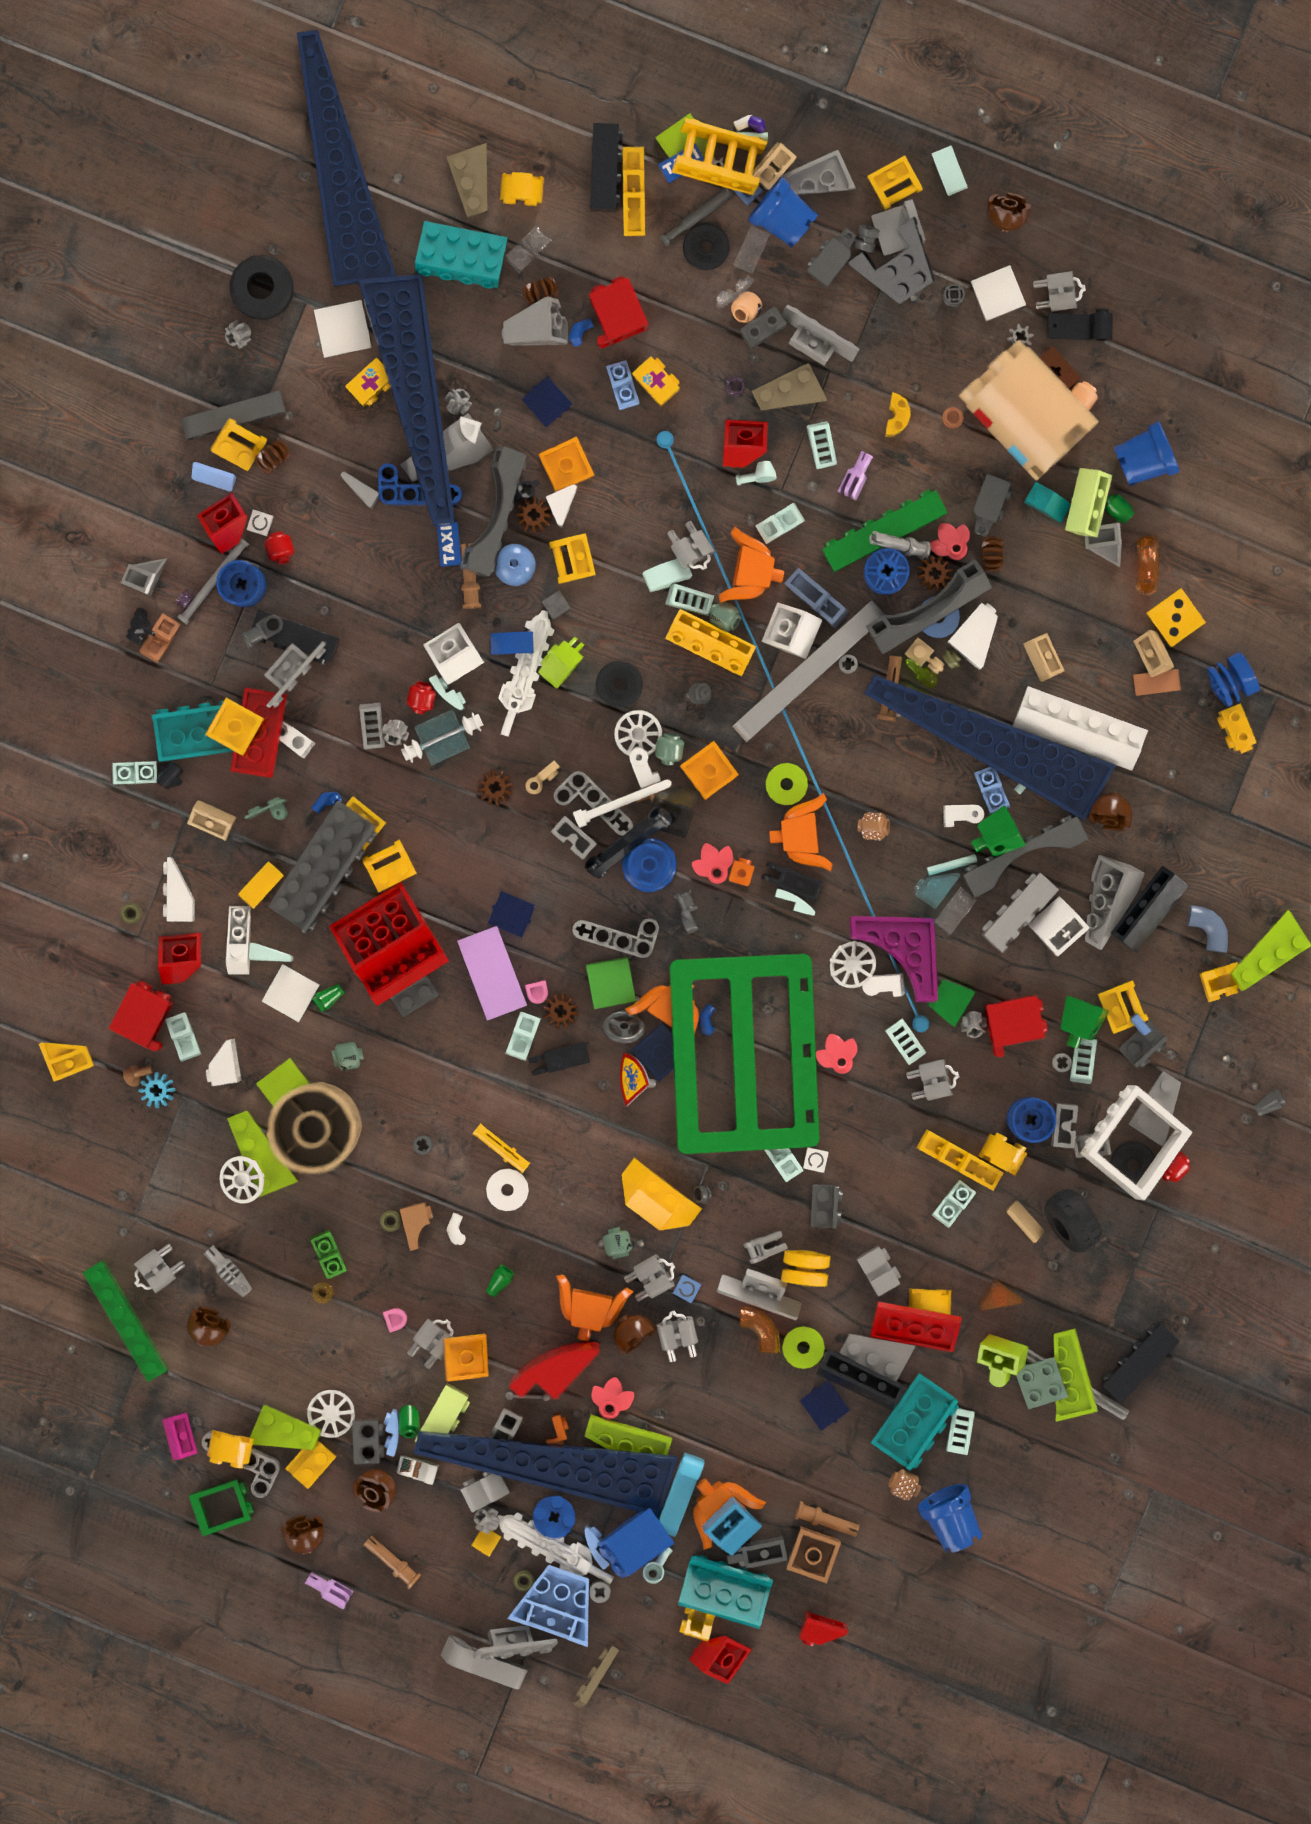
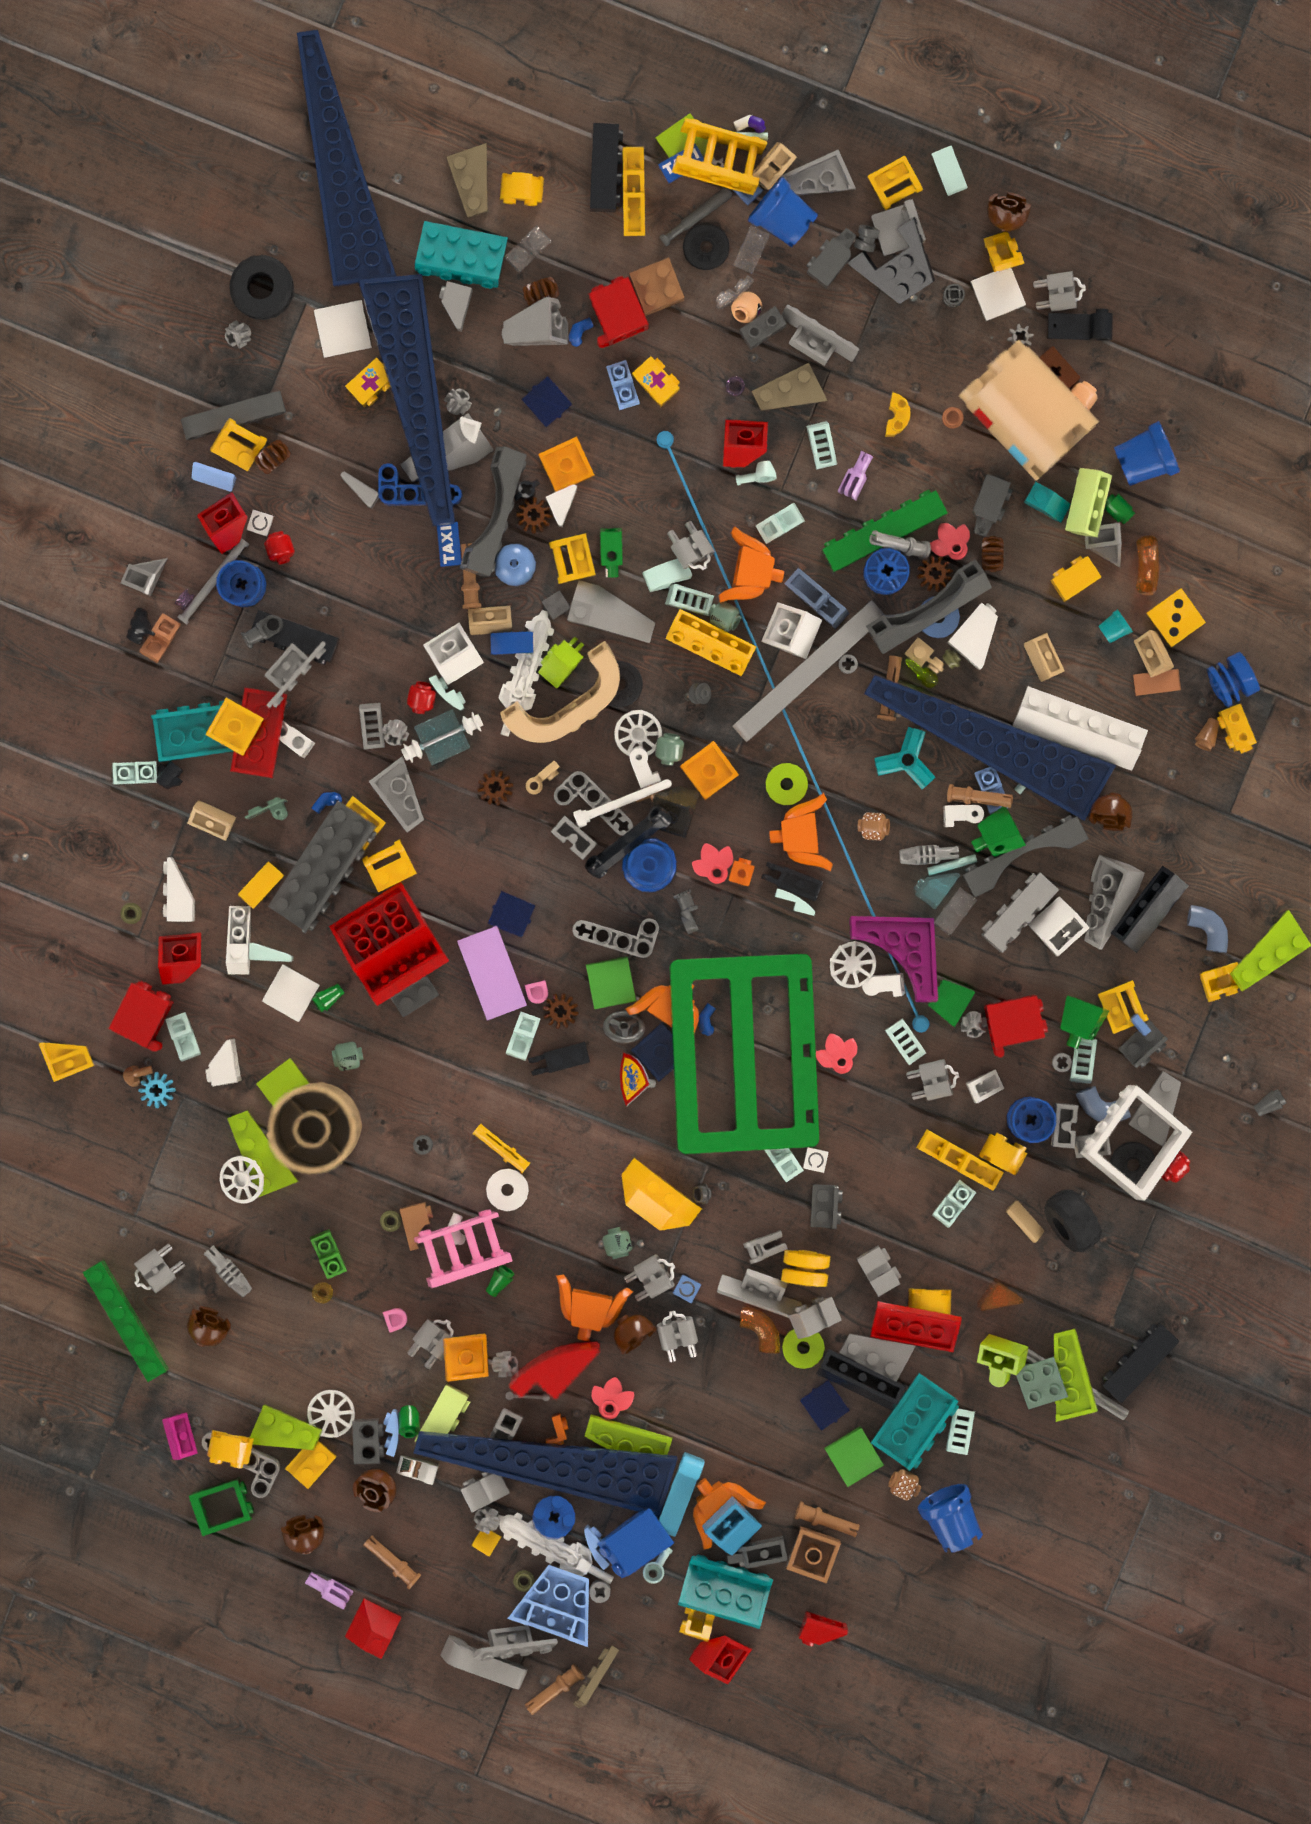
(373, 1628): none -> red slope
(399, 794): none -> light grey wing
(456, 302): none -> light grey slope
(477, 1263): none -> bright pink fence
(490, 620): none -> tan slope
(504, 1364): none -> light grey gear
(562, 1683): none -> medium nougat pin
(575, 713): none -> tan arch
(603, 611): none -> light grey wedge
(611, 541): none -> green torso
(656, 286): none -> medium nougat brick
(815, 1317): none -> light grey brick
(854, 1456): none -> bright green slope
(893, 762): none -> teal piece
(927, 854): none -> light grey hinge
(969, 796): none -> medium nougat pin
(984, 1086): none -> white slope
(1003, 252): none -> yellow cylinder
(1075, 578): none -> yellow brick
(1094, 1105): none -> sand blue cylinder
(1115, 627): none -> teal piece
(1207, 736): none -> medium nougat cone

